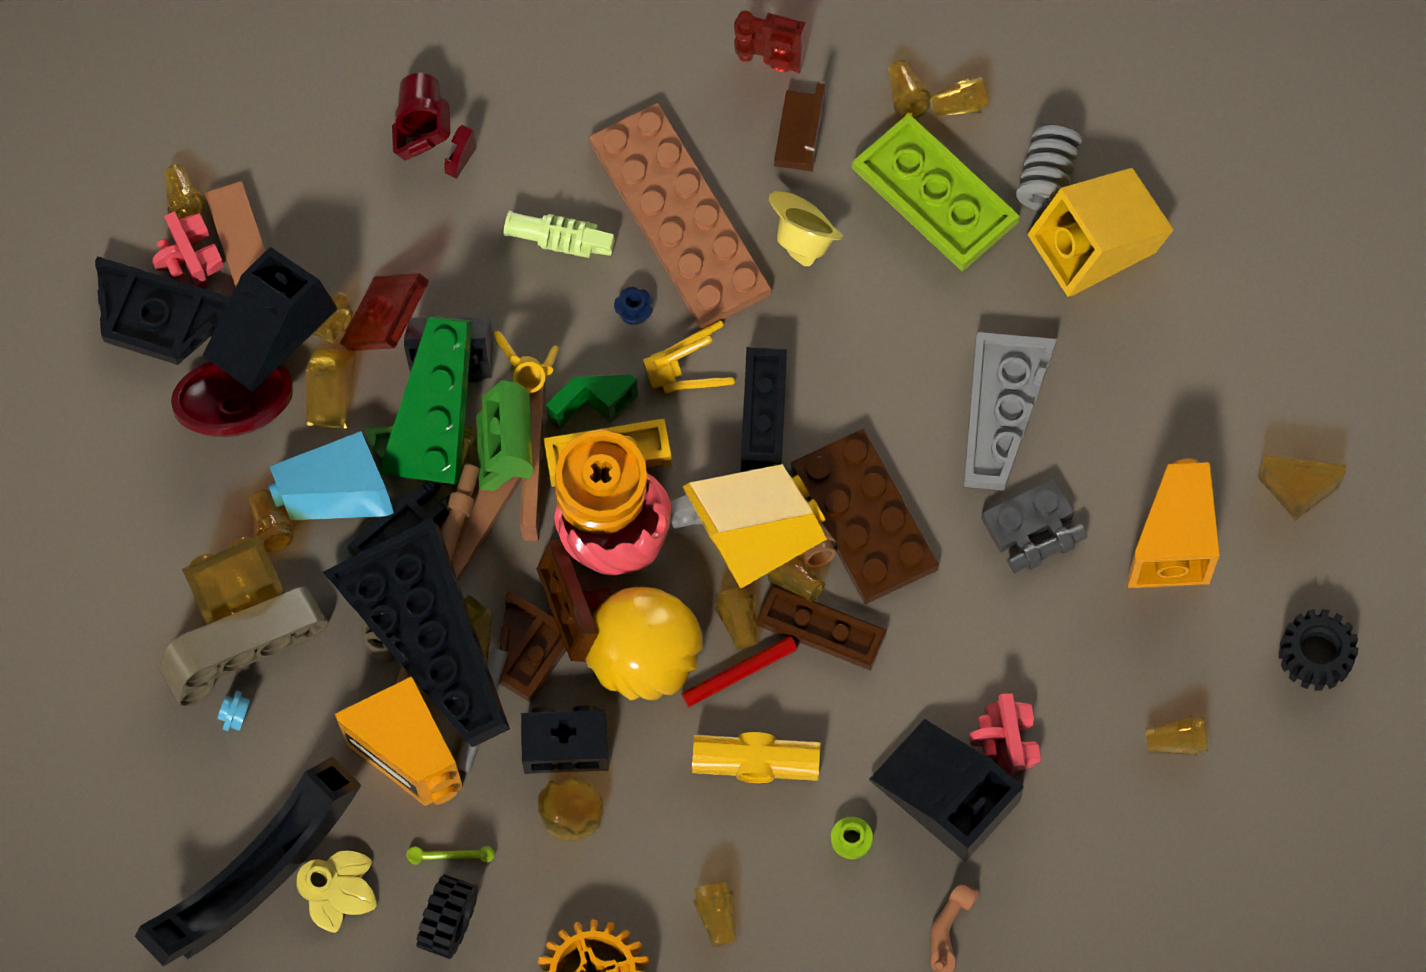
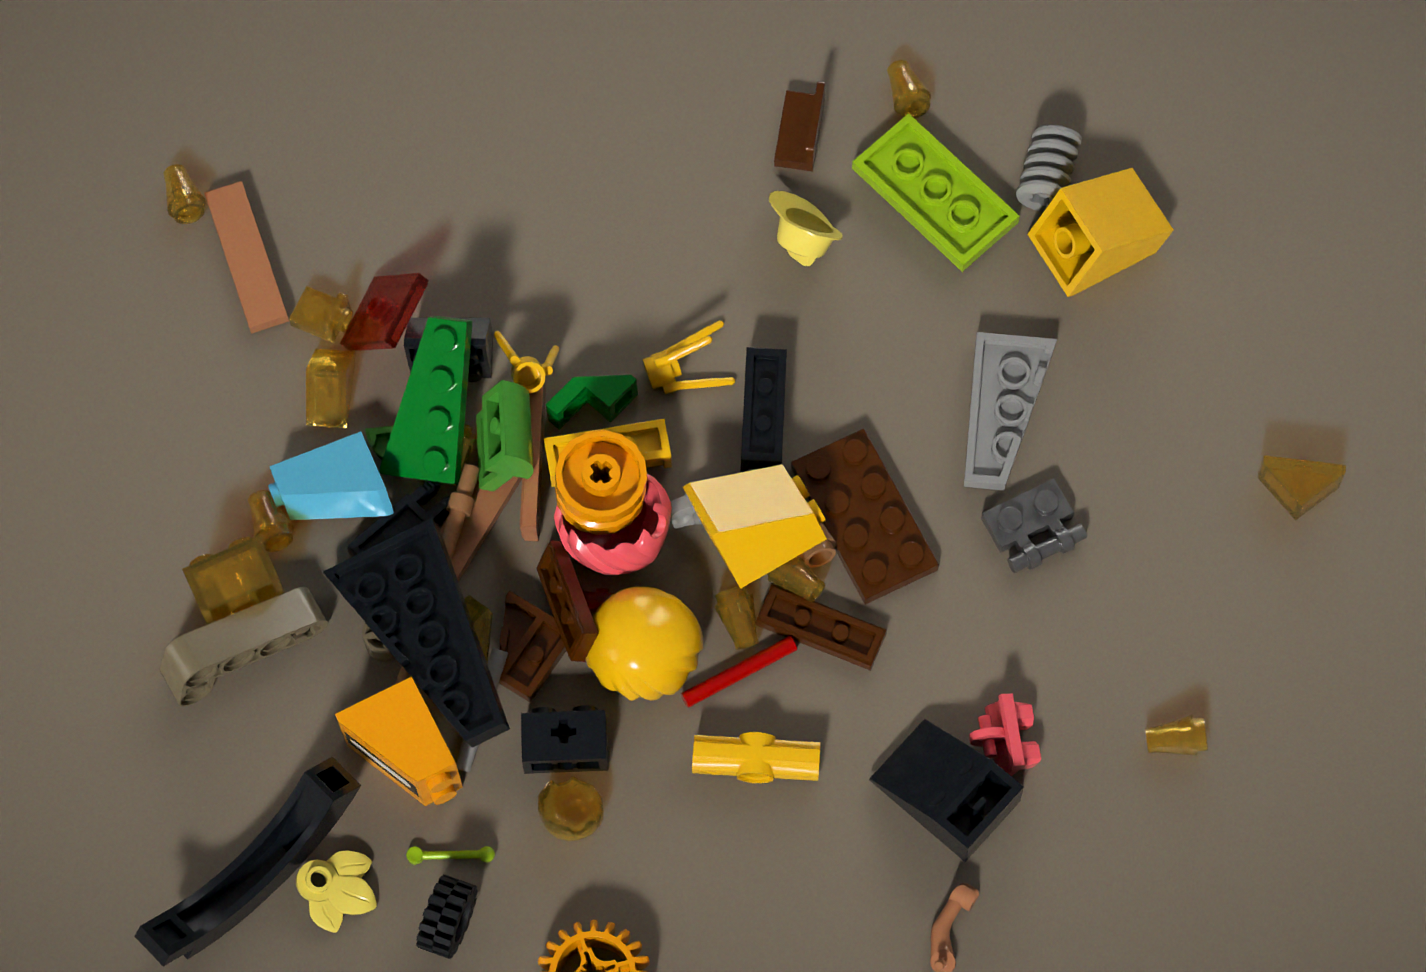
(154, 311): black wing -> none
(184, 233): coral hips -> none
(222, 407): dark red dish -> none
(233, 711): medium azure plate -> none
(267, 319): black slope -> none
(420, 115): dark red piece -> none
(465, 148): dark red tile -> none
(560, 234): yellowish green hinge -> none
(637, 314): dark blue plate -> none
(679, 216): nougat plate -> none
(716, 910): clear yellow cone -> none
(775, 38): clear red plate -> none
(851, 850): lime plate -> none
(961, 98): clear yellow cone -> none
(1180, 531): light orange slope -> none
(1323, 626): black tyre -> none

